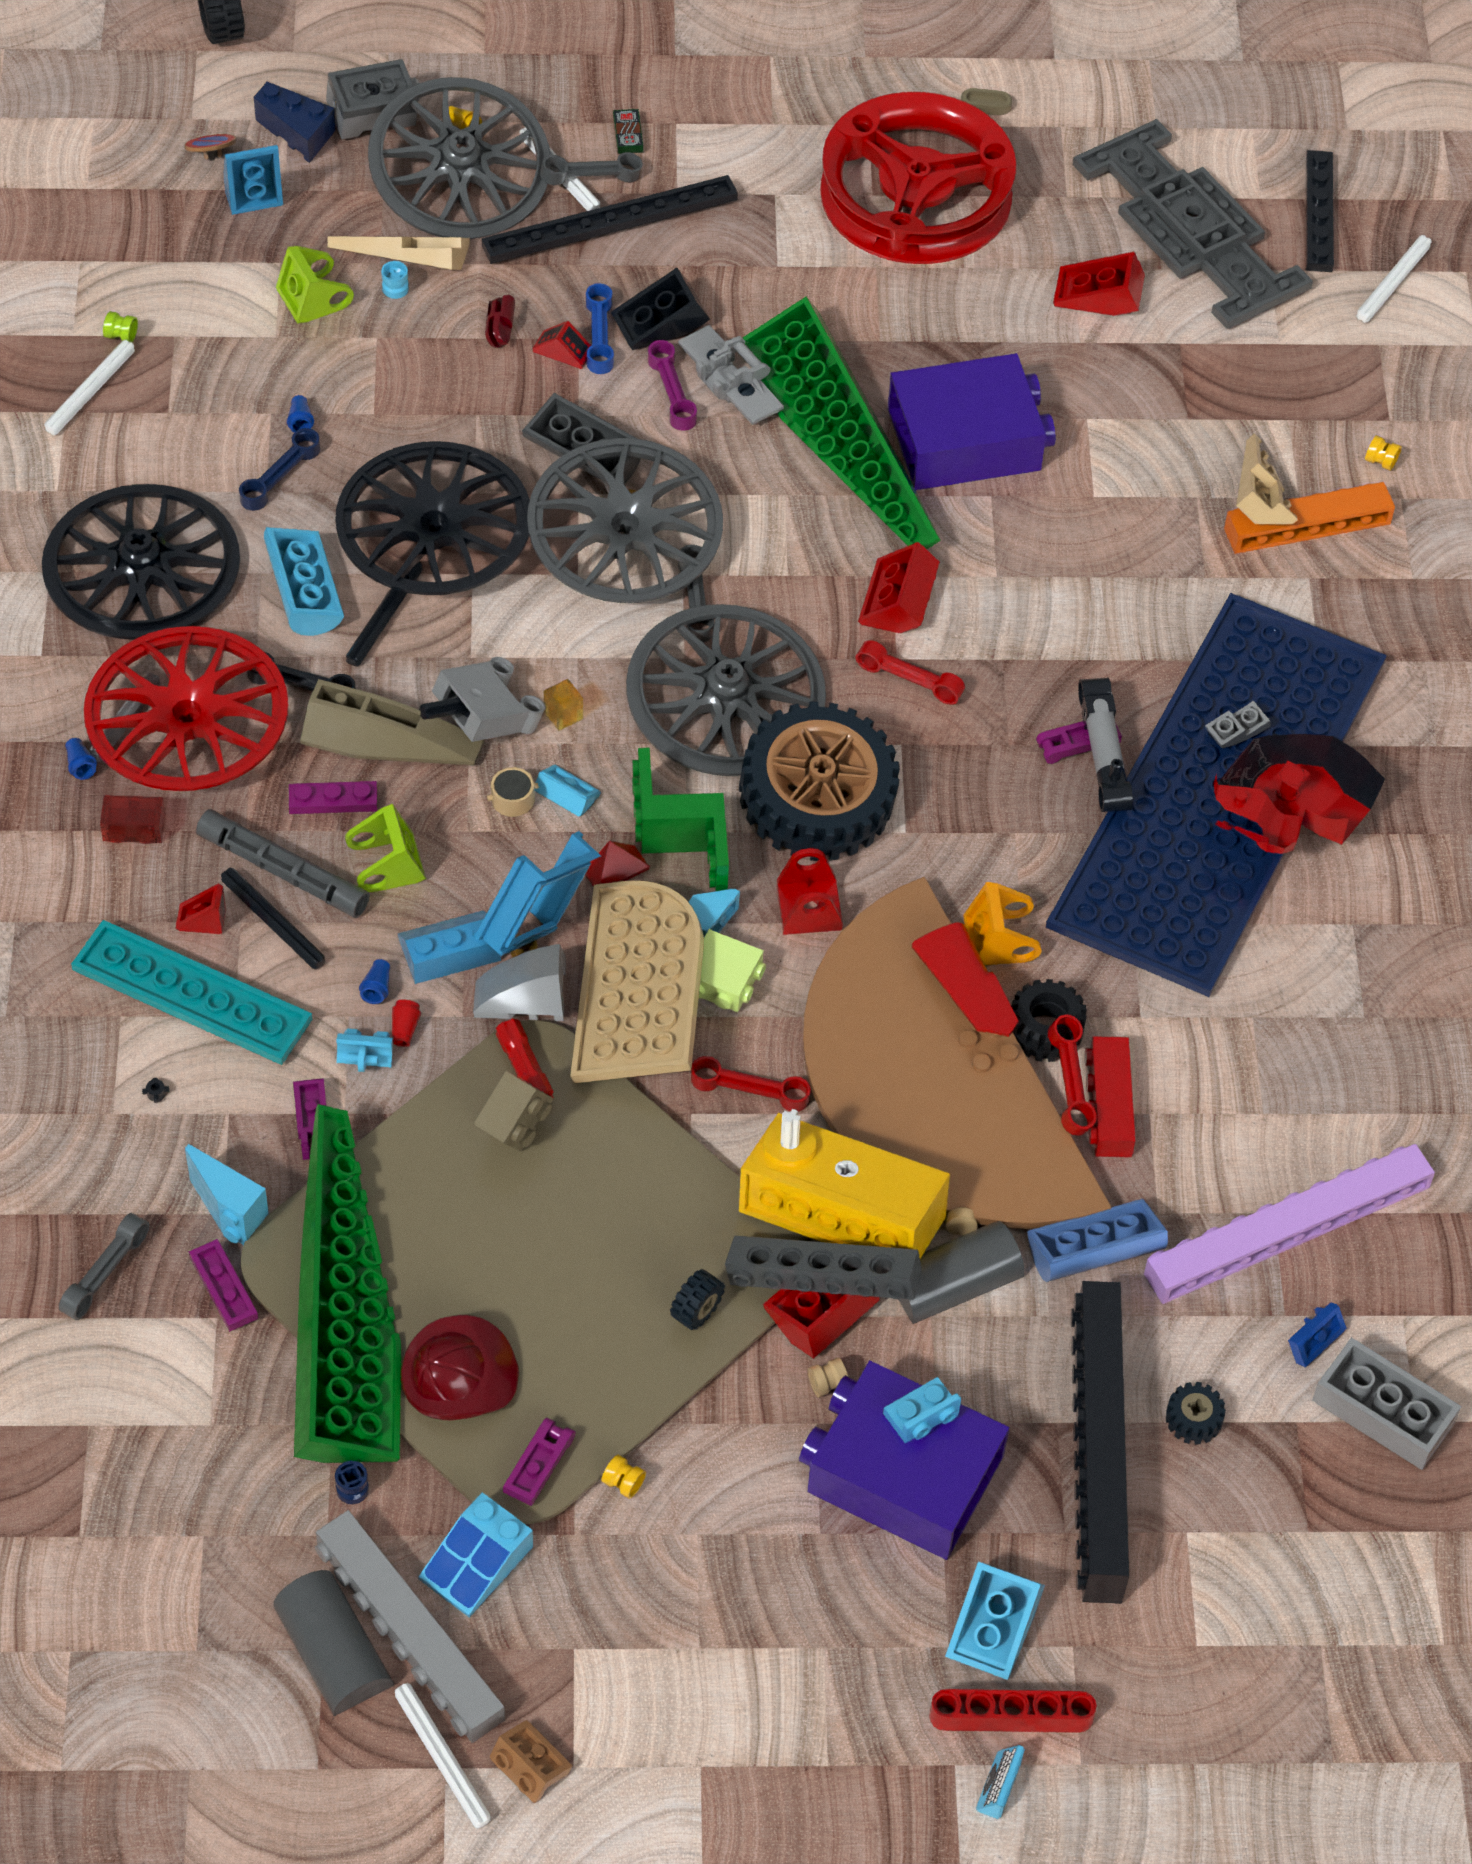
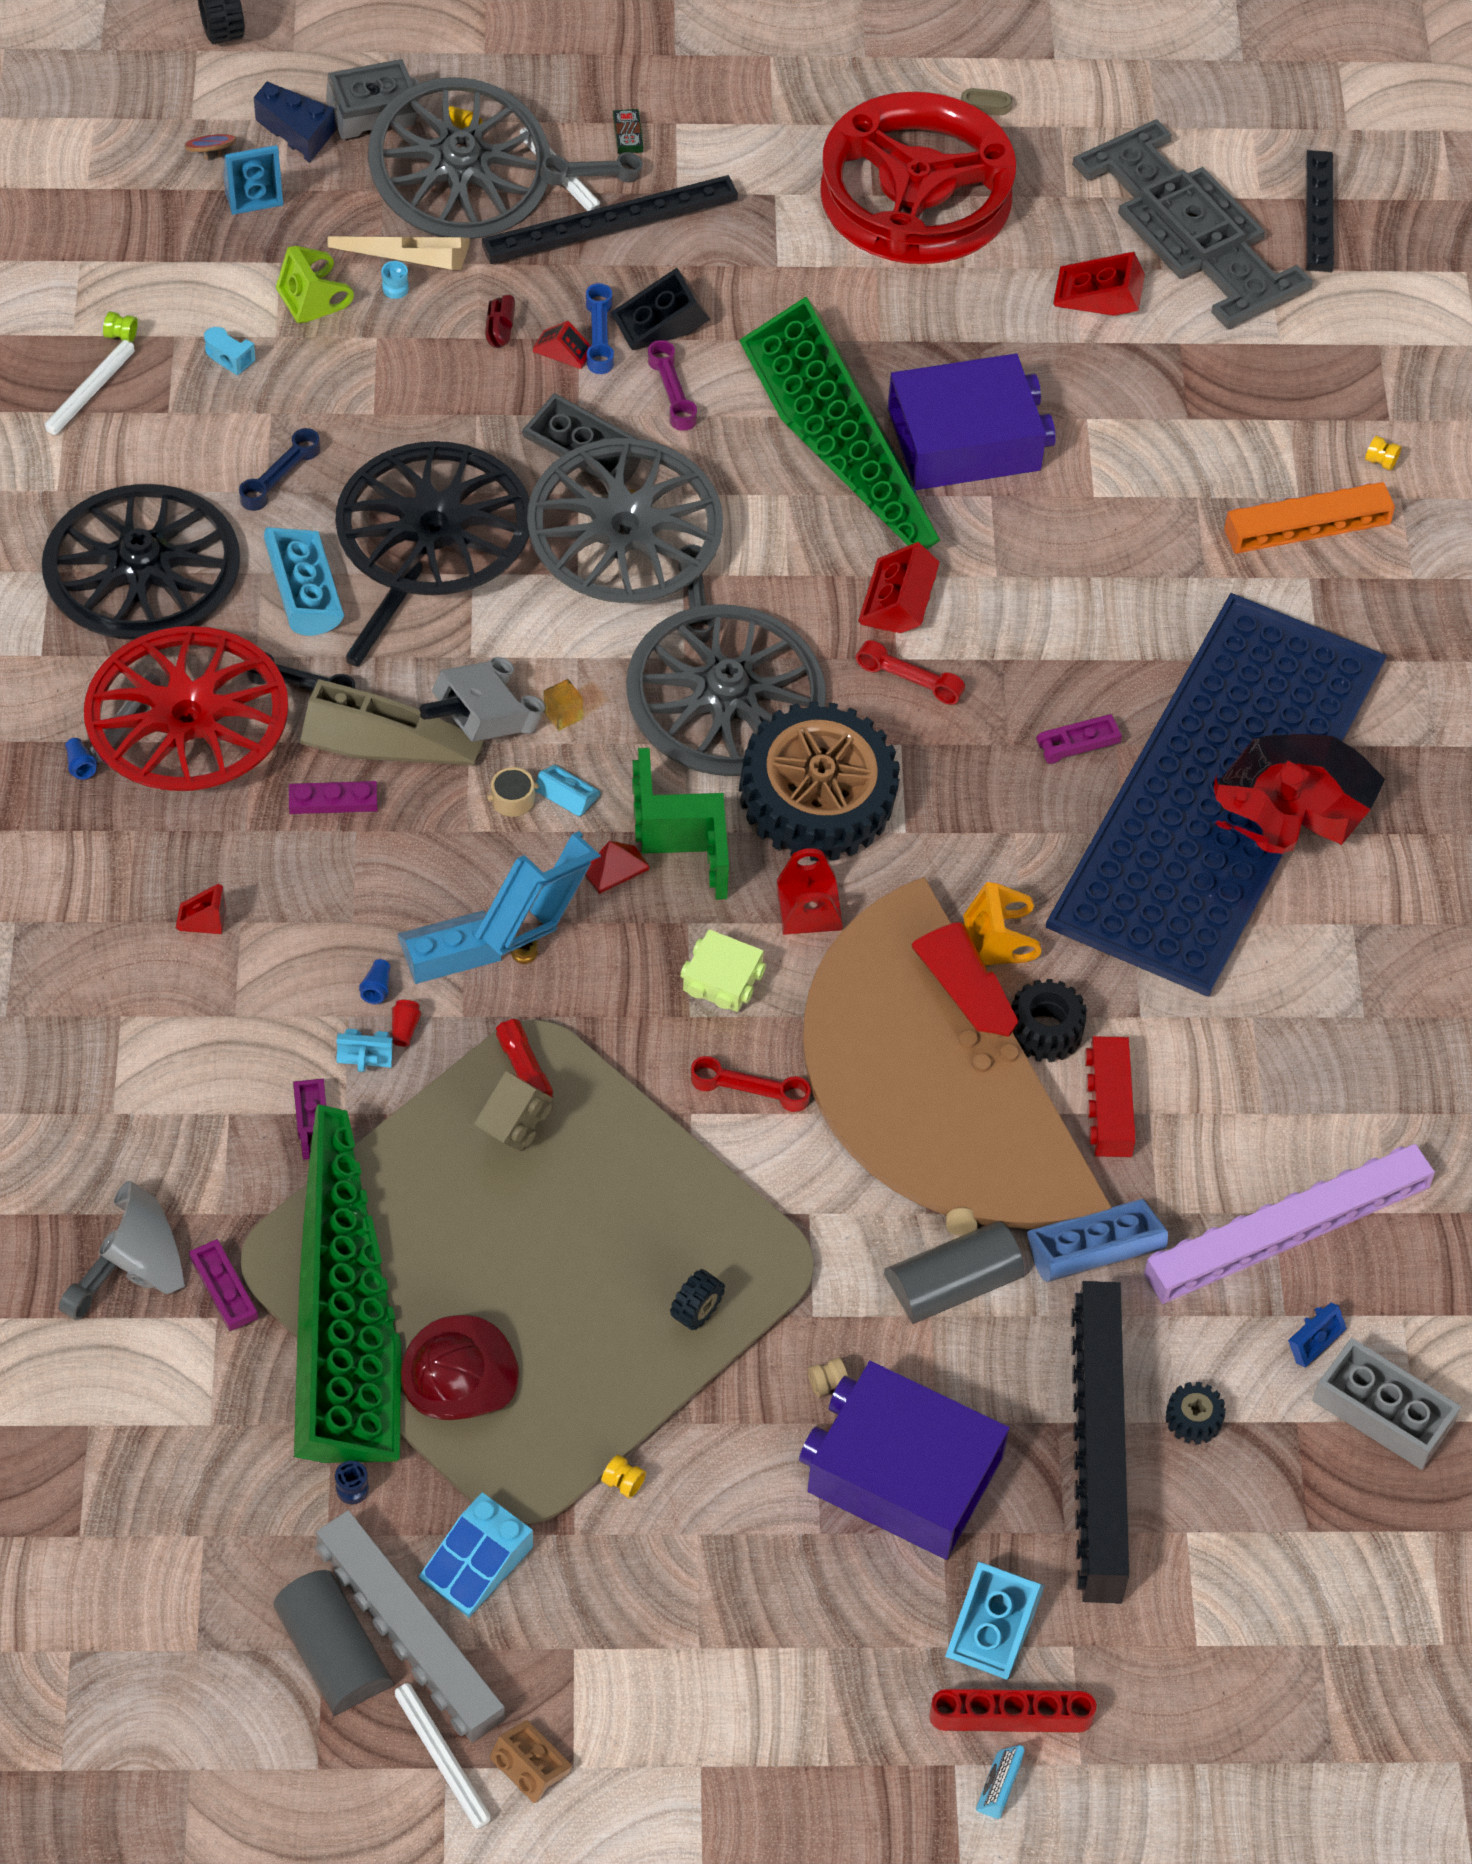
(132, 819): clear red brick -> none
(144, 1242): none -> light grey panel
(155, 1090): black piece -> none
(192, 992): teal plate -> none
(228, 351): none -> medium azure leg
(230, 1197): medium azure slope -> none
(273, 918): black axle -> none
(283, 863): dark grey piece -> none
(299, 414): blue cone -> none
(400, 866): lime hose -> none
(523, 985): light grey wedge -> none
(538, 1461): magenta plate -> none
(638, 983): tan plate -> none
(715, 908): medium azure slope -> none
(739, 386): light grey piece -> none
(815, 1318): red slope -> none
(824, 1267): dark grey brick -> none
(841, 1188): yellow piece -> none
(922, 1410): medium azure bracket -> none
(1072, 1075): red piece -> none
(1099, 719): black piece -> none
(1239, 726): light grey slope -> none
(1261, 488): tan wedge -> none
(1393, 279): white axle -> none

